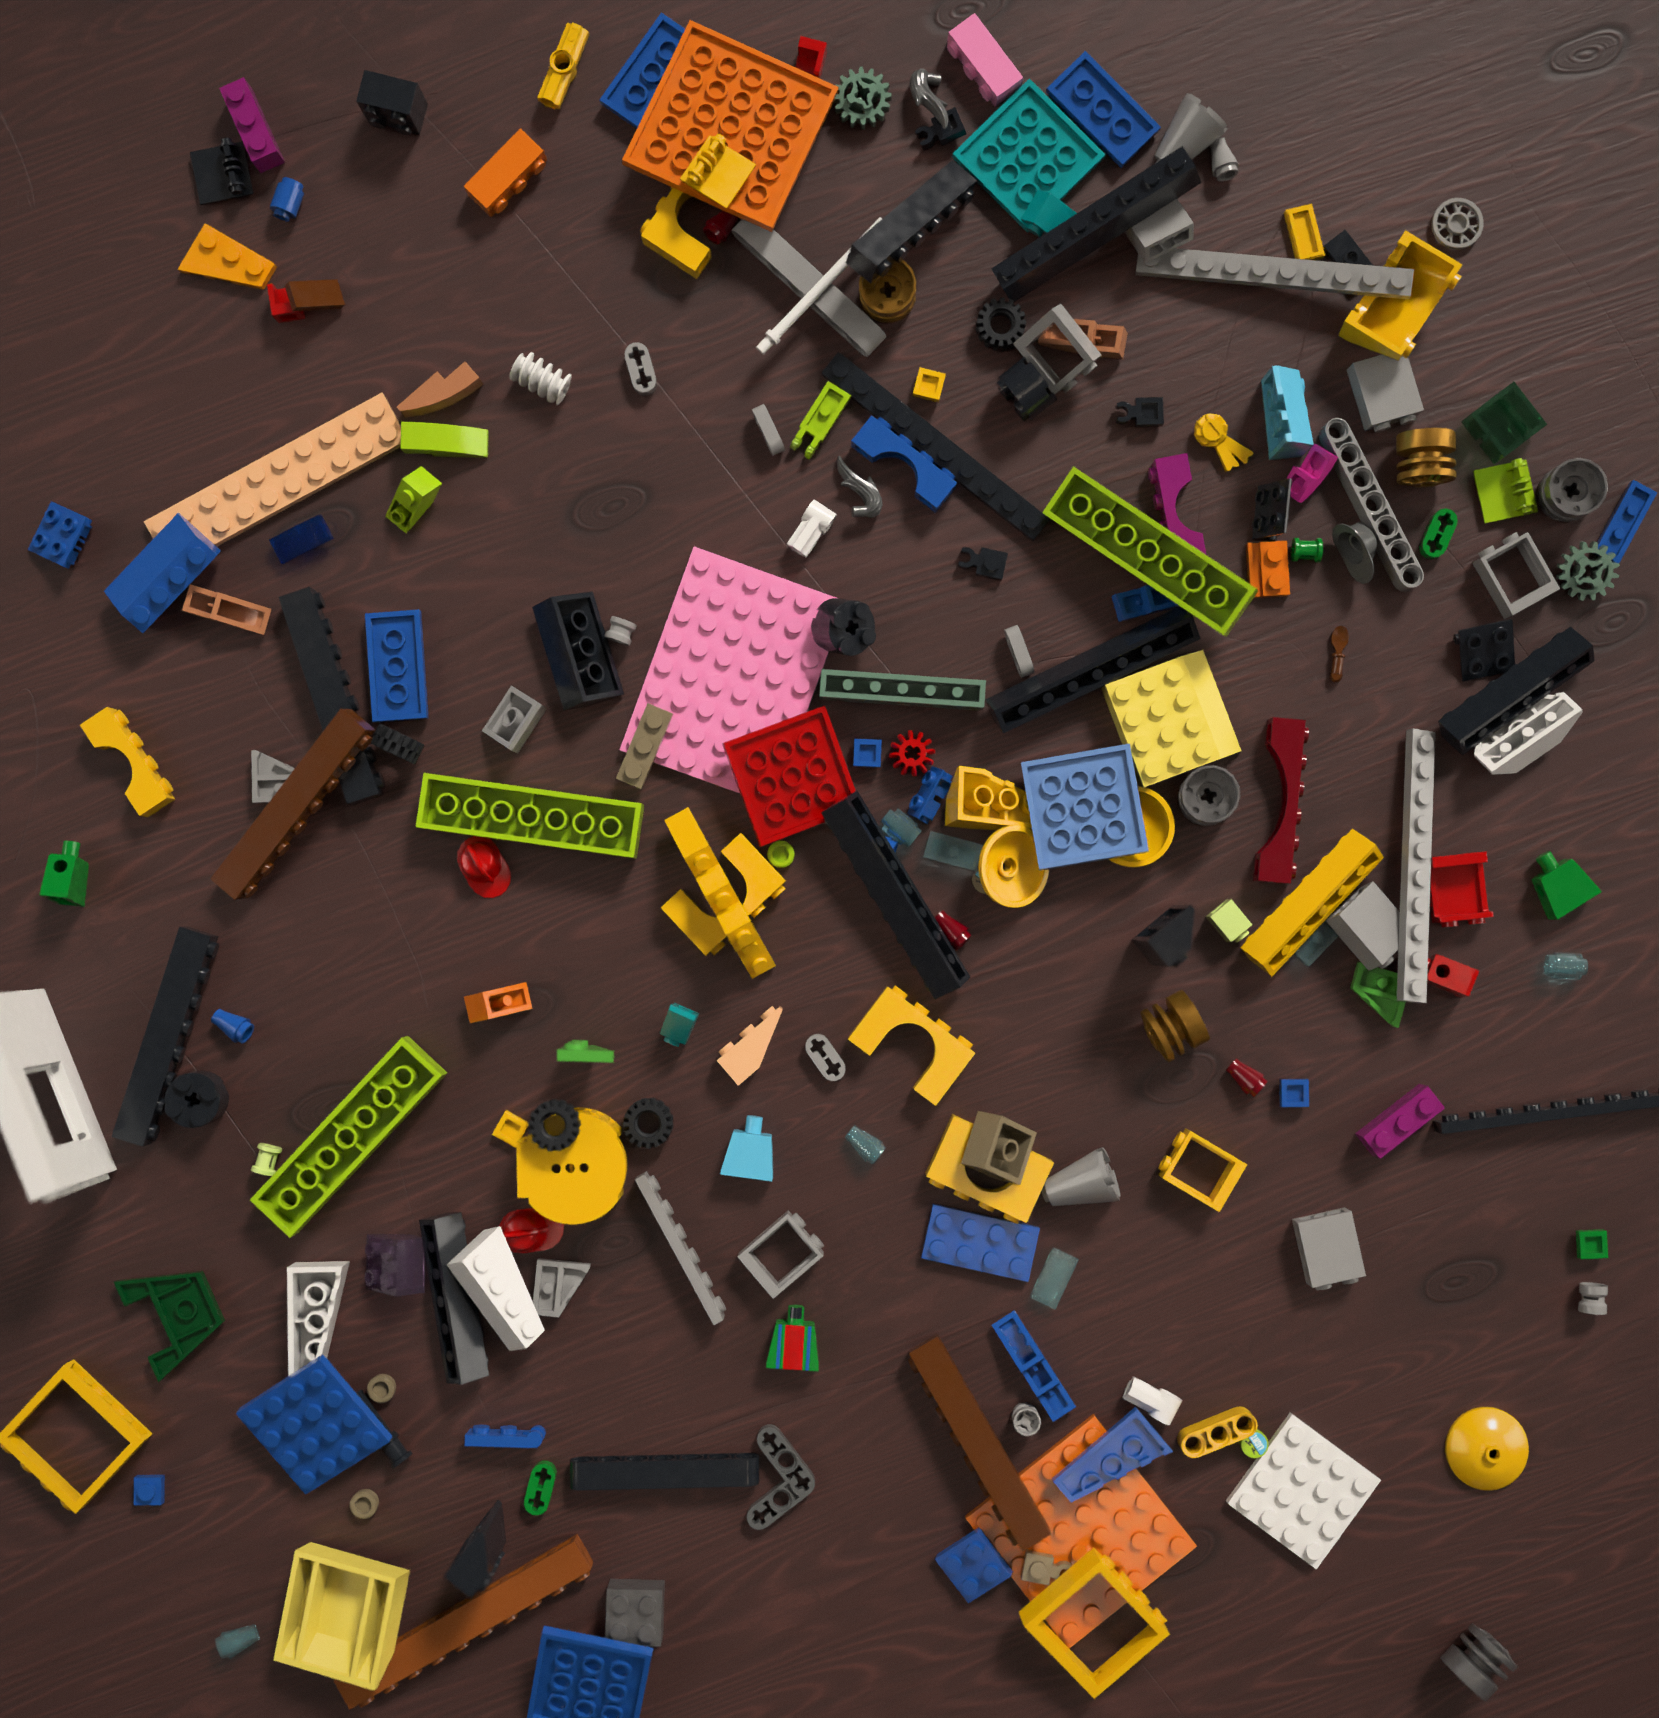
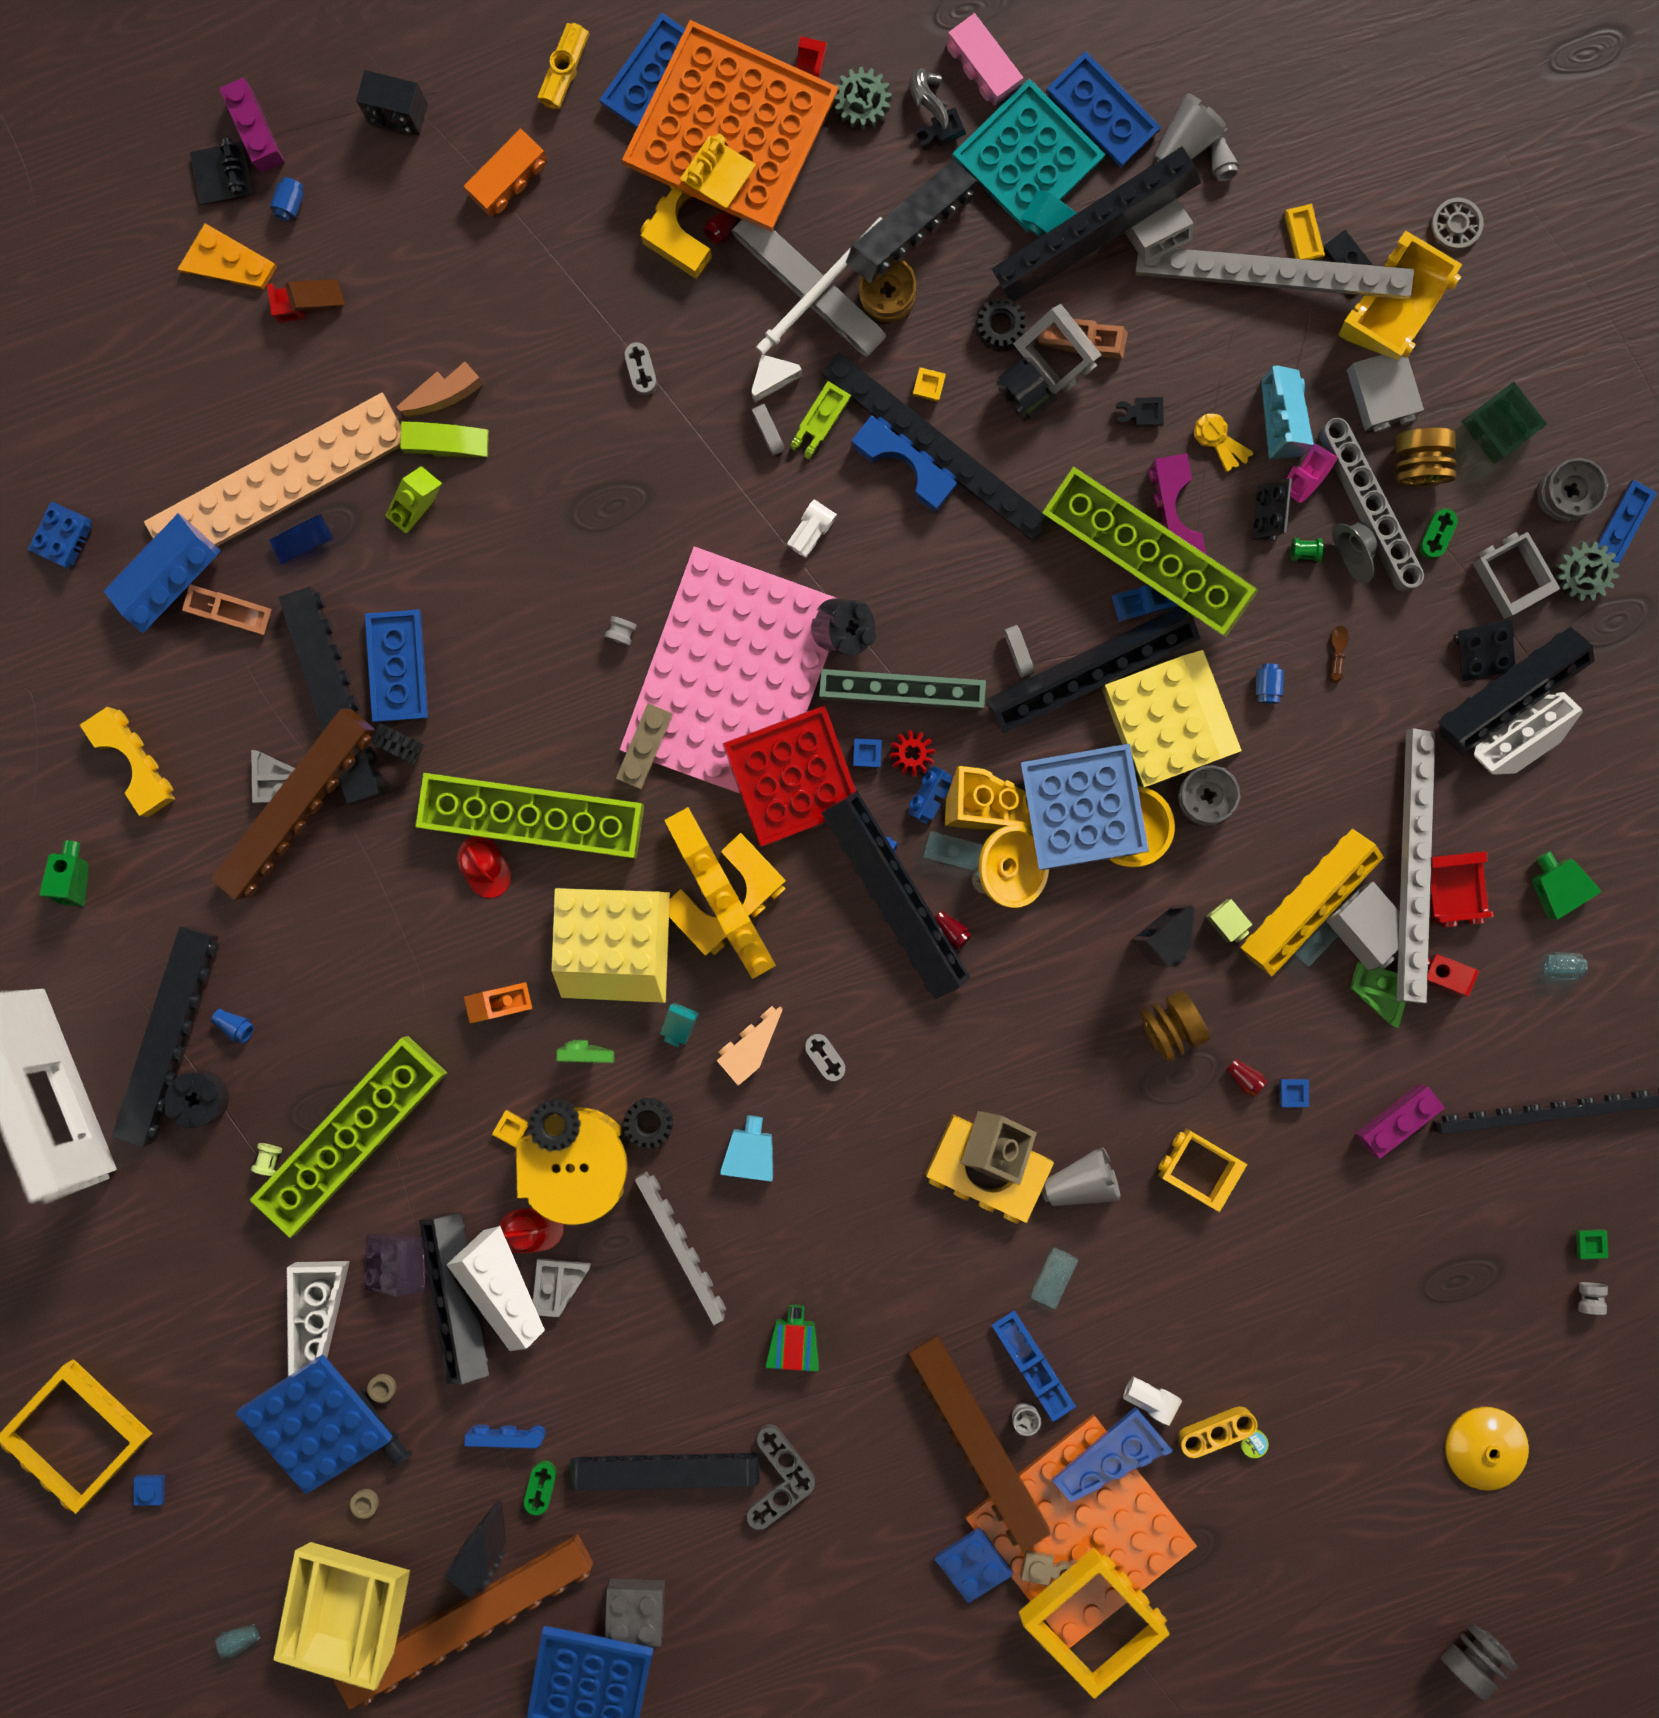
(184, 1308): dark green wing -> none
(514, 719): light grey slope -> none
(540, 378): white piece -> none
(577, 650): black slope -> none
(611, 944): none -> light yellow slope
(760, 1272): light grey window -> none
(773, 375): none -> white slope
(780, 854): lime tile -> none
(865, 489): dark grey piece -> none
(866, 1145): clear light blue cone -> none
(900, 827): clear light blue brick -> none
(950, 1053): yellow arch -> none
(980, 1242): blue plate -> none
(989, 562): black plate -> none
(1268, 568): orange plate -> none
(1269, 684): none -> blue brick
(1285, 744): dark red arch -> none
(1303, 1490): white plate -> none
(1329, 1248): light grey brick -> none
(1505, 491): lime hinge -> none

